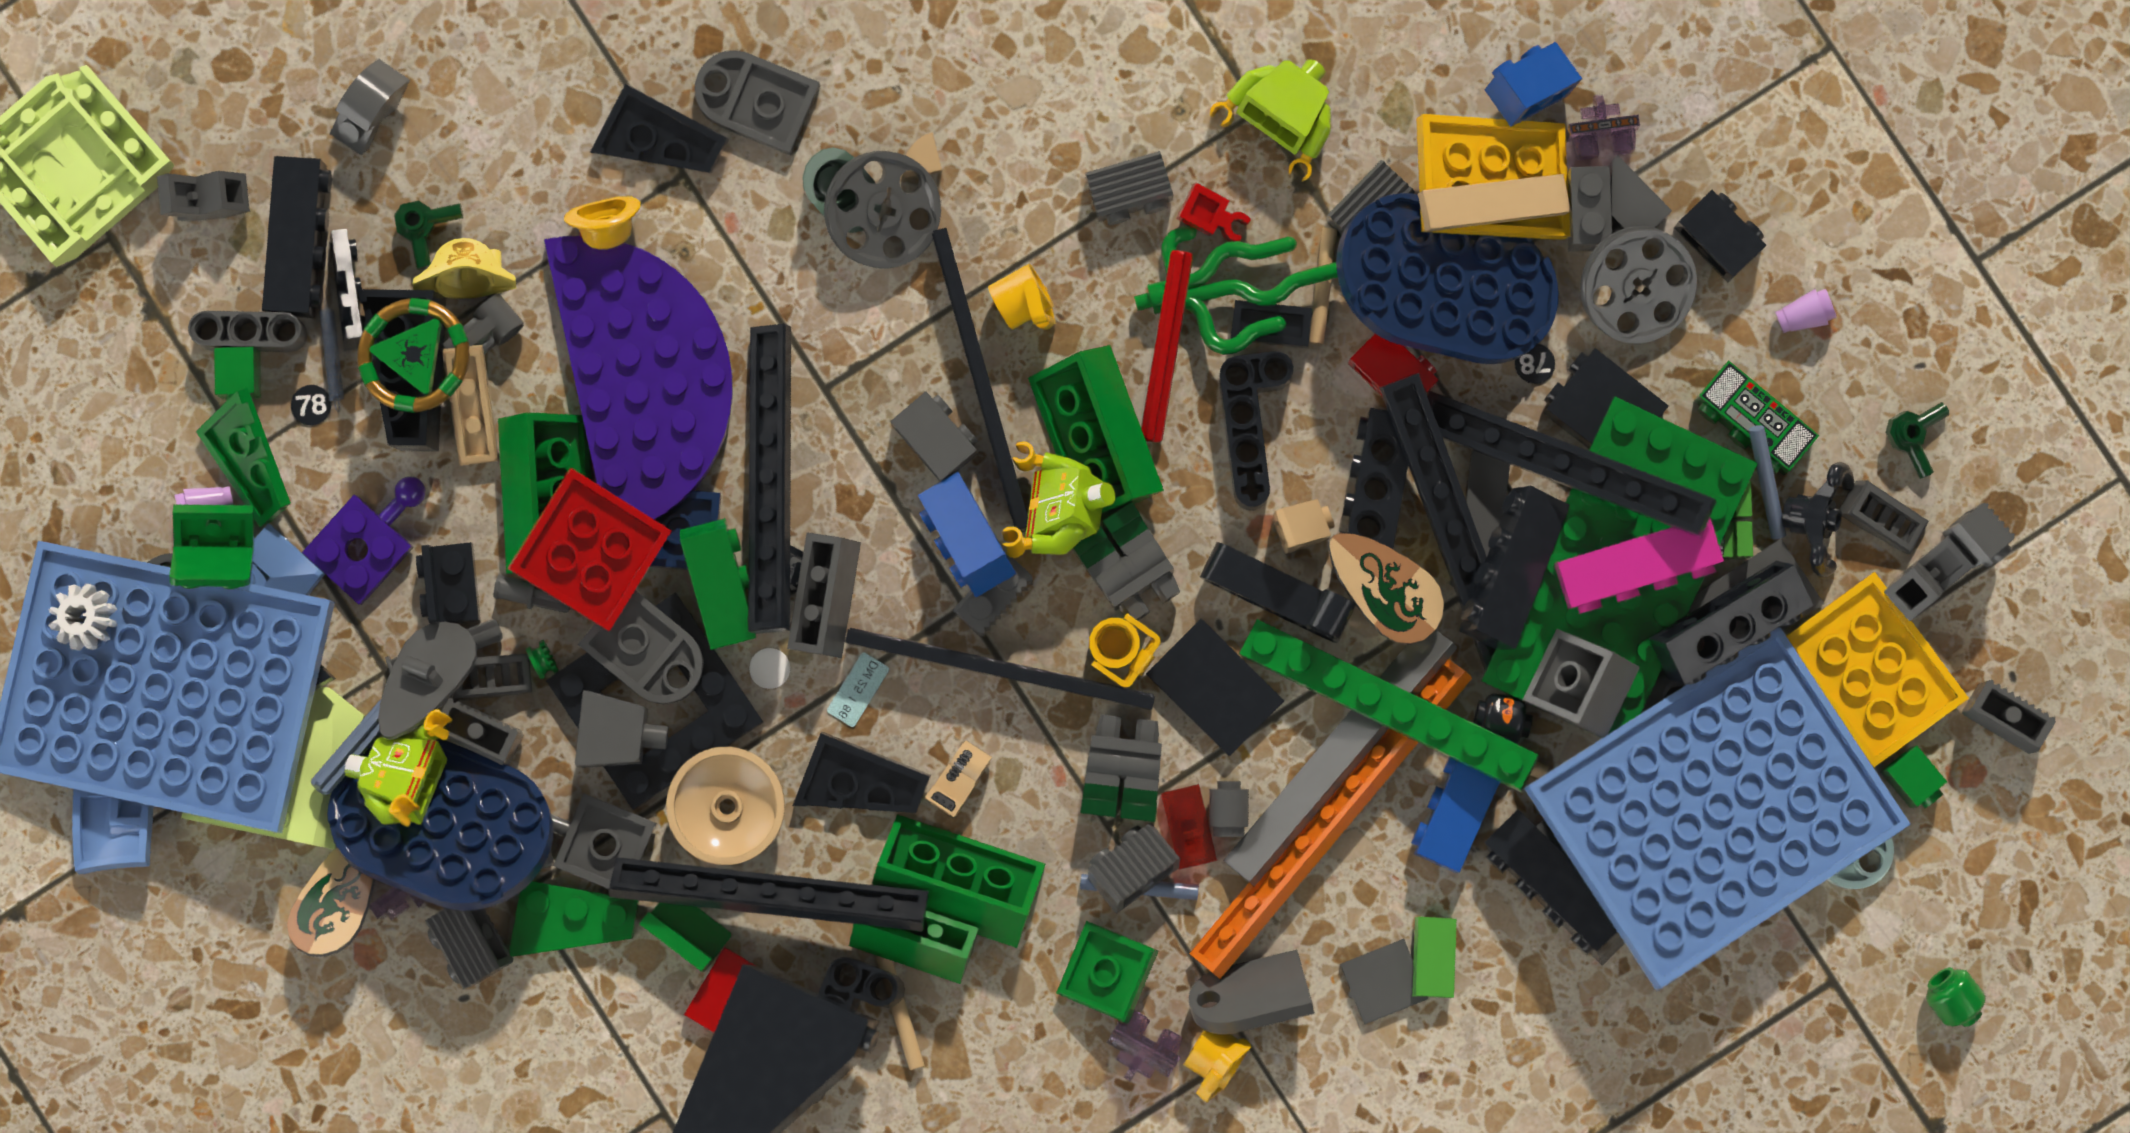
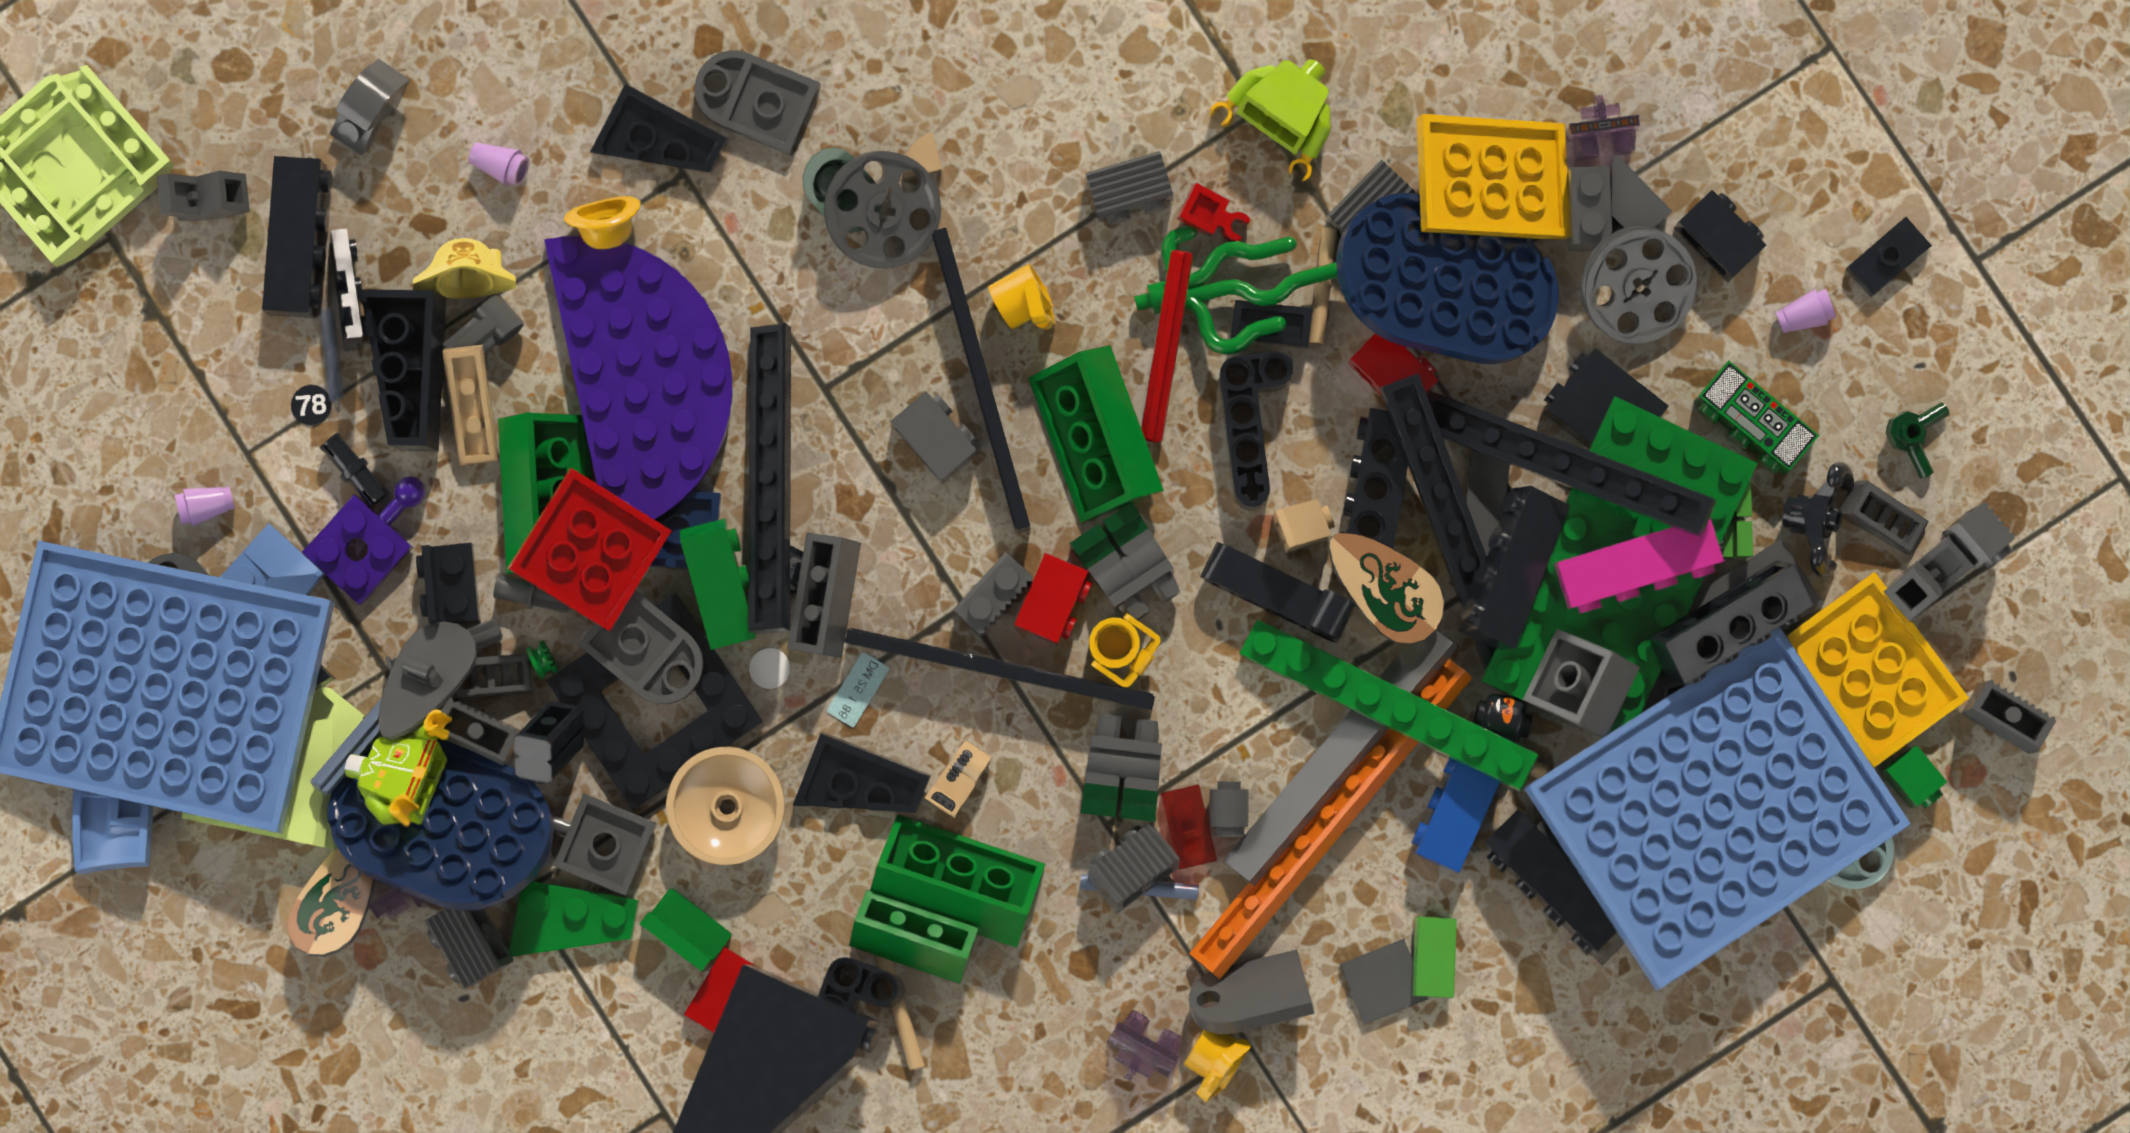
(69, 619): white gear -> none
(212, 546): green bracket -> none
(231, 322): dark grey beam -> none
(236, 370): green brick -> none
(244, 456): green wing -> none
(354, 469): none -> black pin
(413, 354): piece -> none
(416, 222): dark green piece -> none
(501, 163): none -> lavender cone
(548, 742): none -> black brick
(615, 732): dark grey torso -> none
(769, 894): black tile -> none
(965, 535): blue brick -> none
(1052, 599): none -> red brick
(1062, 506): lime torso -> none
(1107, 972): green plate -> none
(1215, 687): black tile -> none
(1494, 202): tan tile -> none
(1532, 83): blue brick -> none
(1535, 365): black sticker -> none
(1767, 481): sand blue bar -> none
(1888, 257): none -> black plate
(1955, 997): green head -> none

